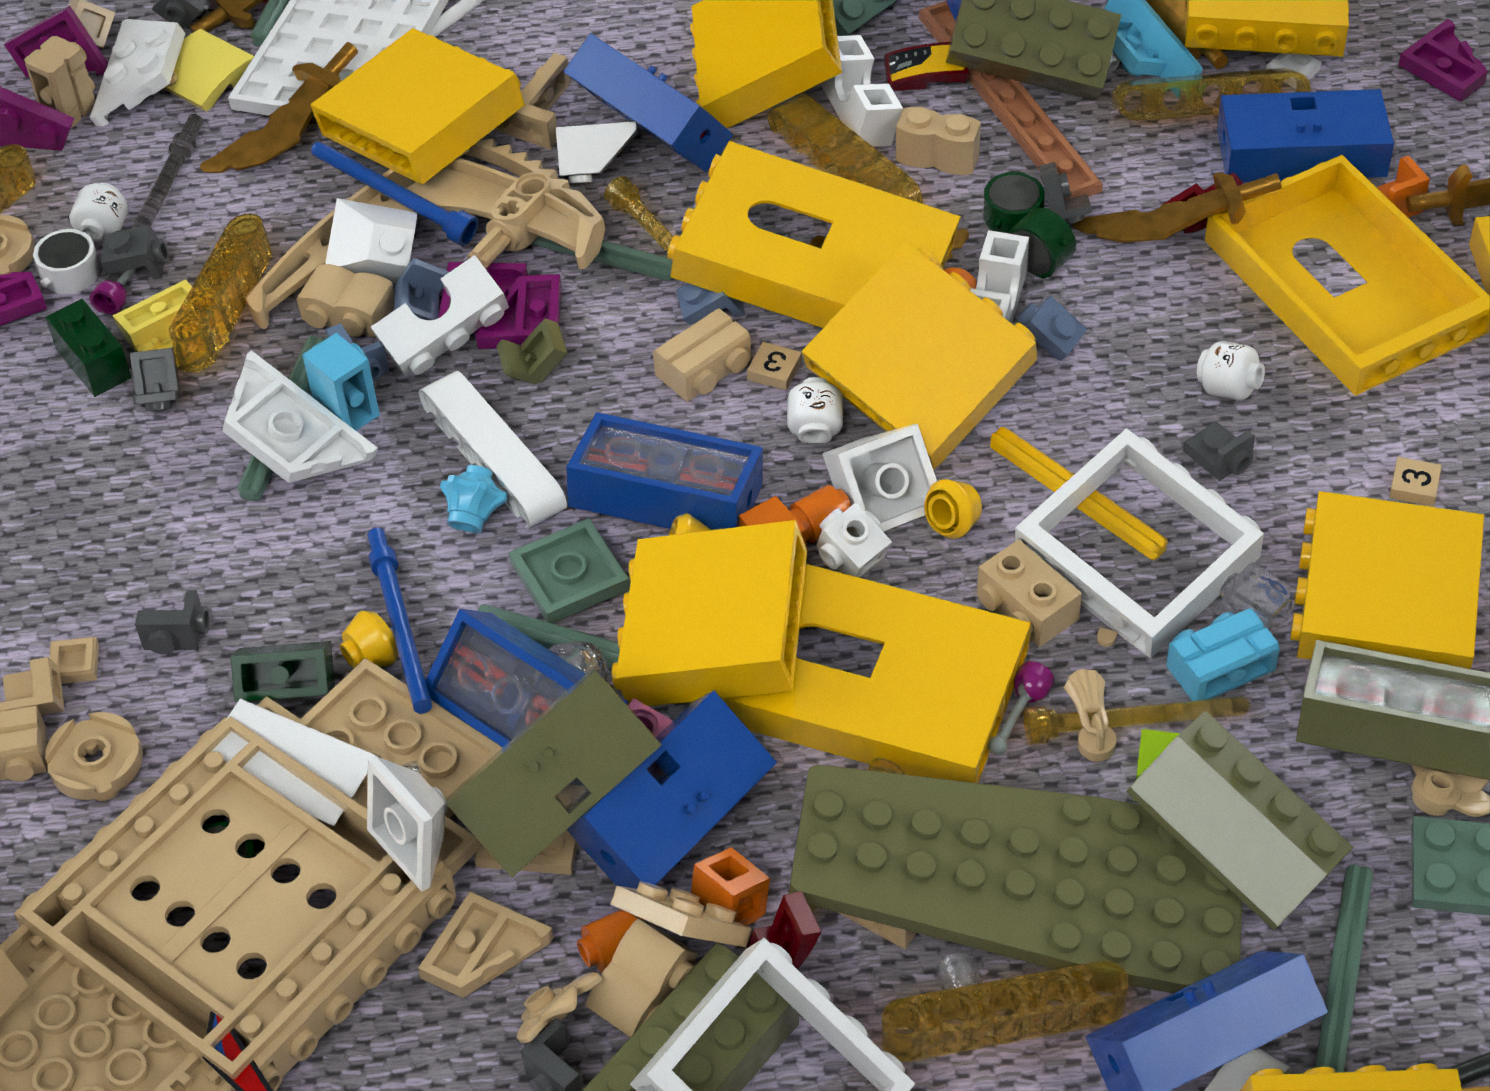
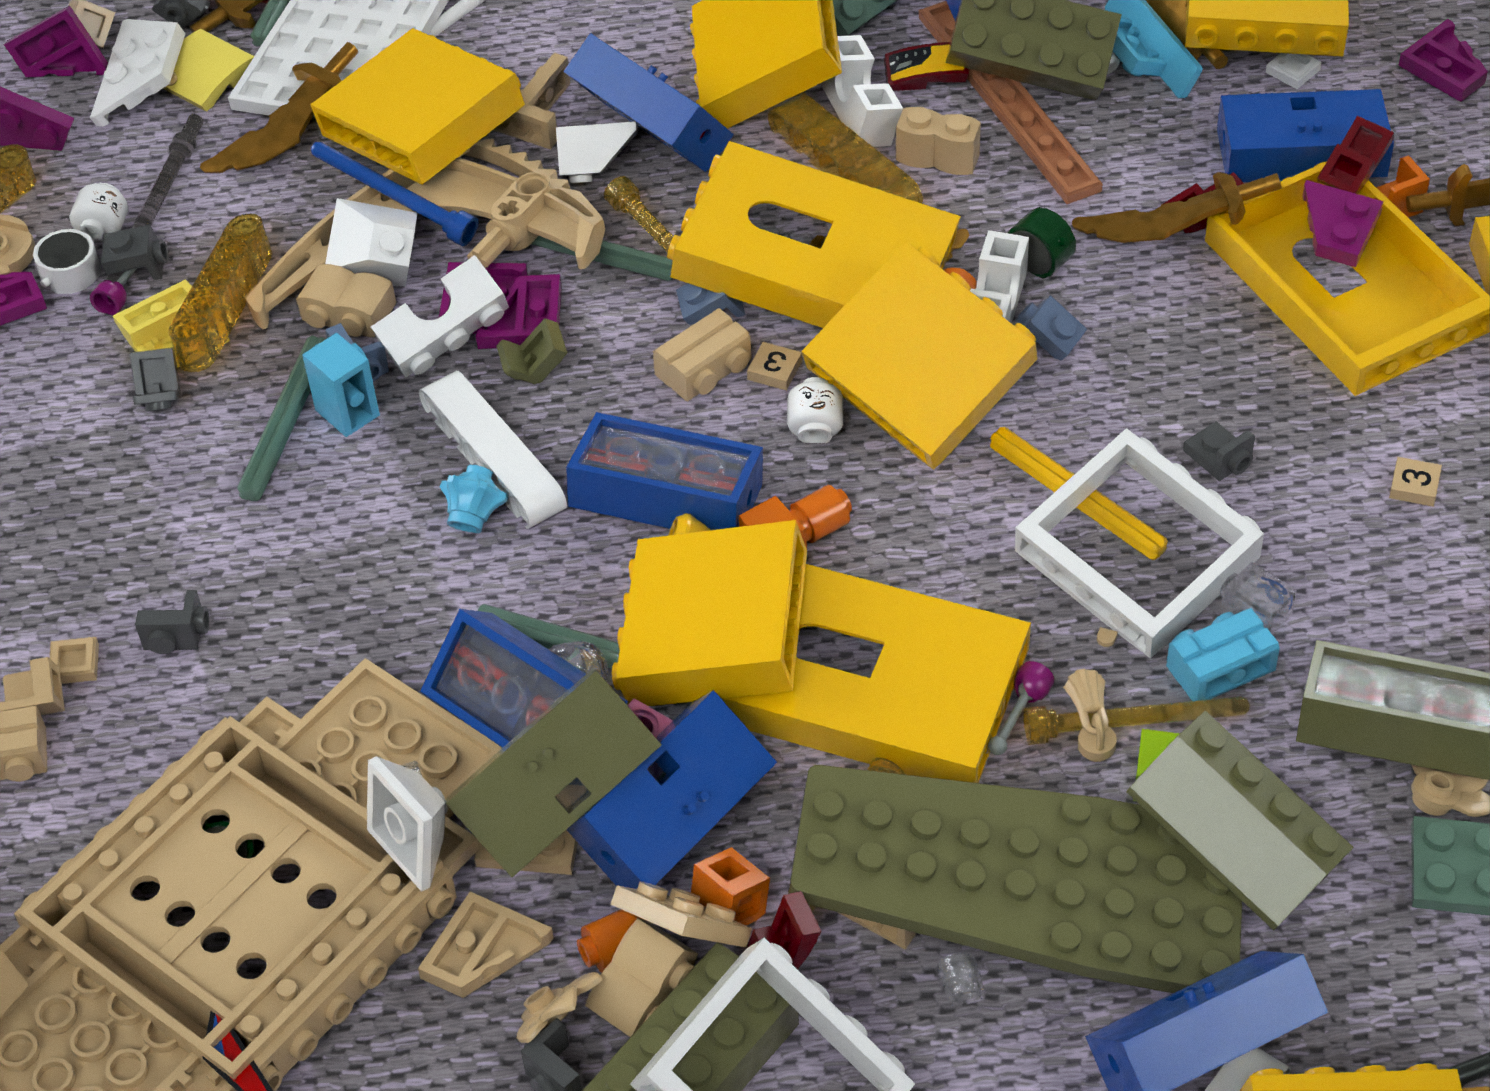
(61, 77): tan brick -> none
(88, 347): dark green brick -> none
(100, 778): tan plate -> none
(282, 671): brick -> none
(289, 426): white wing -> none
(326, 756): white sticker -> none
(368, 638): yellow cone -> none
(384, 565): blue bar -> none
(420, 289): sand blue bracket -> none
(569, 571): sand green plate -> none
(852, 541): white brick -> none
(884, 474): white slope -> none
(952, 508): yellow cone -> none
(1010, 198): piece -> none
(1021, 994): clear yellow beam -> none
(1029, 590): tan brick -> none
(1057, 189): dark grey bracket -> none
(1192, 89): clear yellow beam -> none
(1230, 370): white head -> none
(1340, 221): none -> magenta wing
(1344, 968): sand green axle -> none
(1356, 156): none -> dark red slope
(1389, 579): yellow brick -> none

